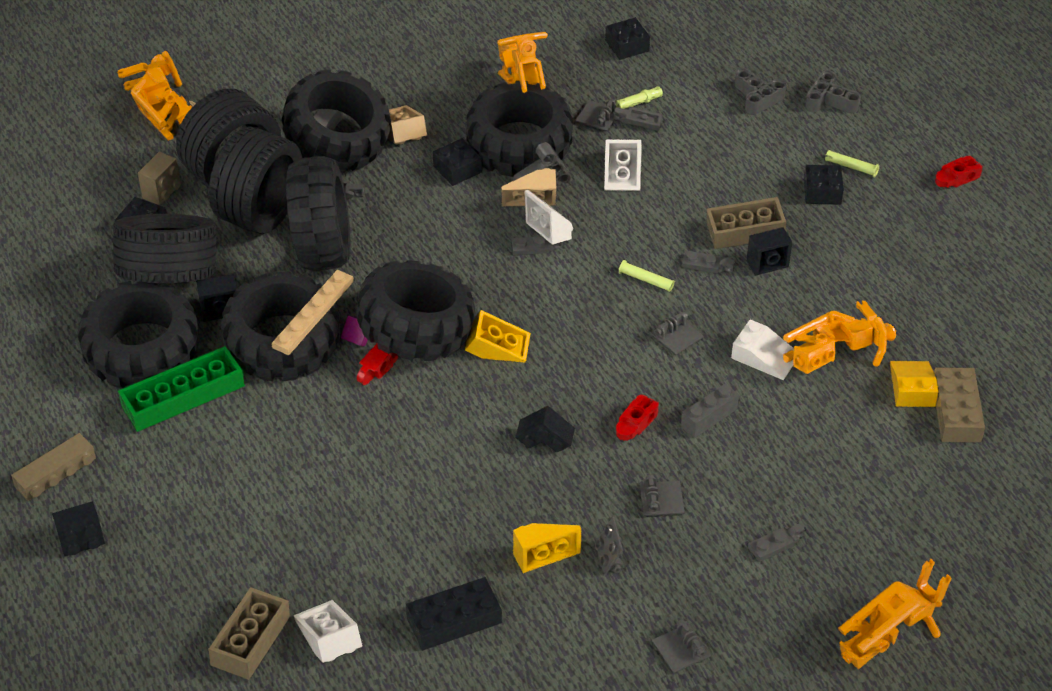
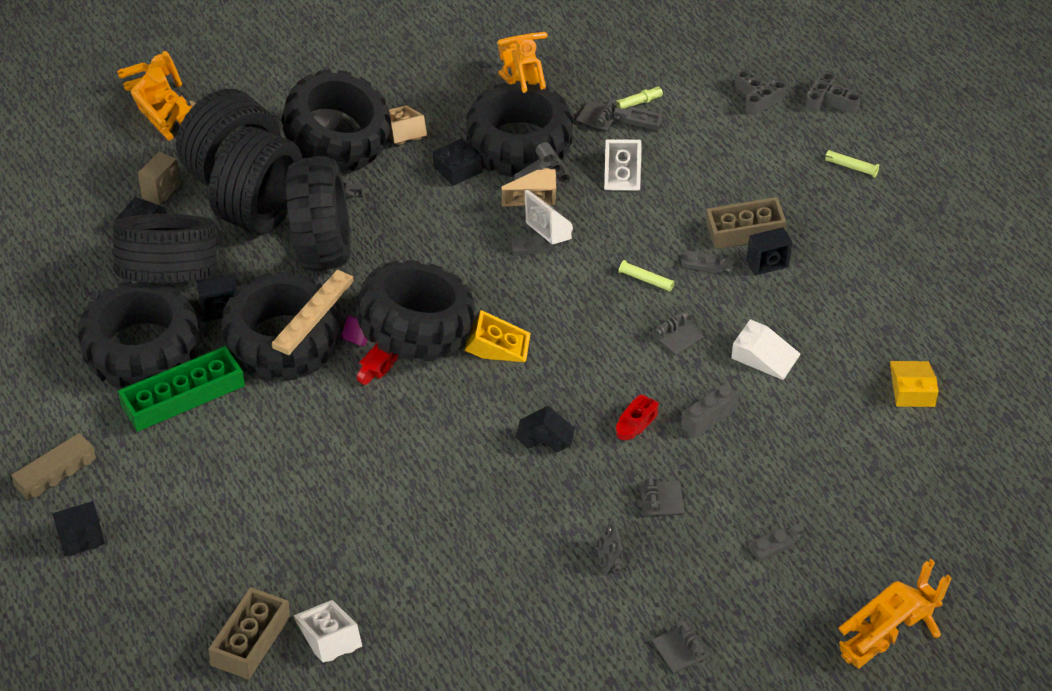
(453, 613): black brick -> none
(545, 544): yellow slope -> none
(627, 38): black brick -> none
(823, 184): black brick -> none
(833, 328): light orange piece -> none
(959, 172): red piece -> none
(959, 405): dark tan brick -> none

